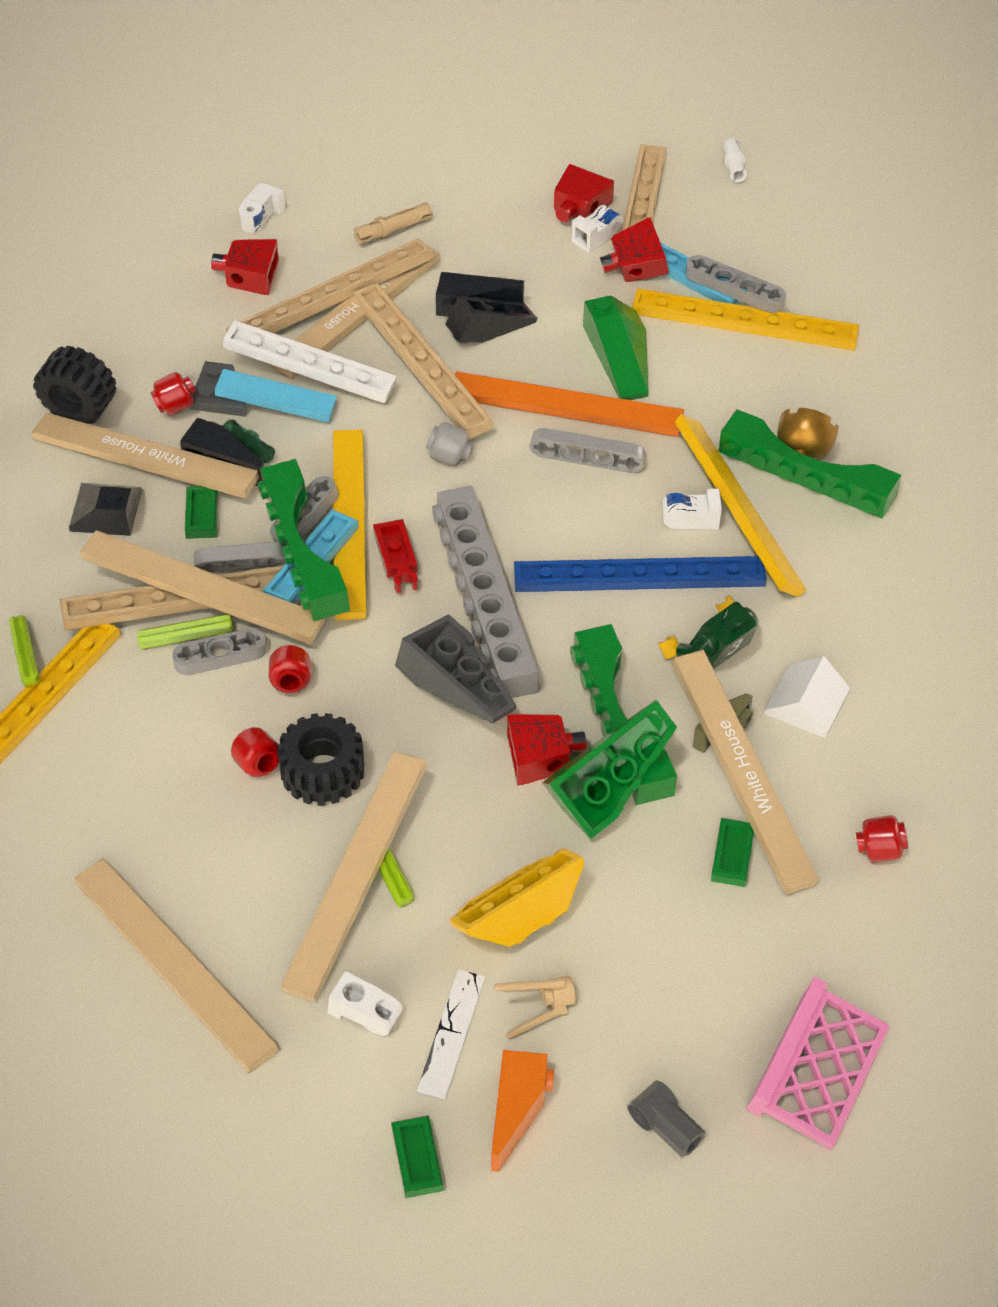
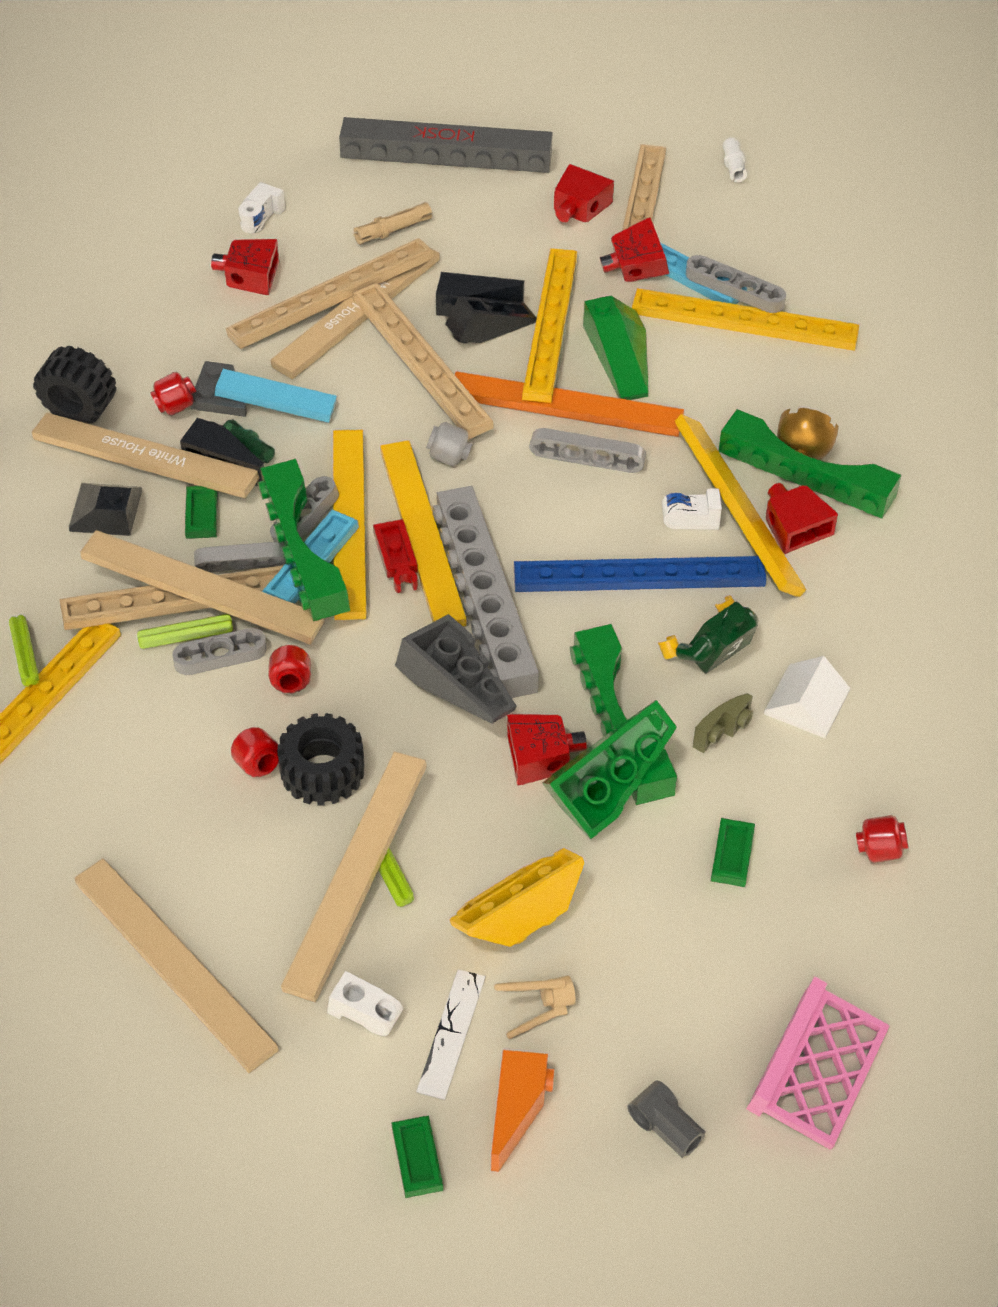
(309, 361): white plate -> none
(423, 533): none -> yellow tile
(446, 144): none -> dark grey brick
(550, 326): none -> yellow tile
(597, 227): white leg -> none
(745, 773): tan tile -> none
(798, 517): none -> red torso

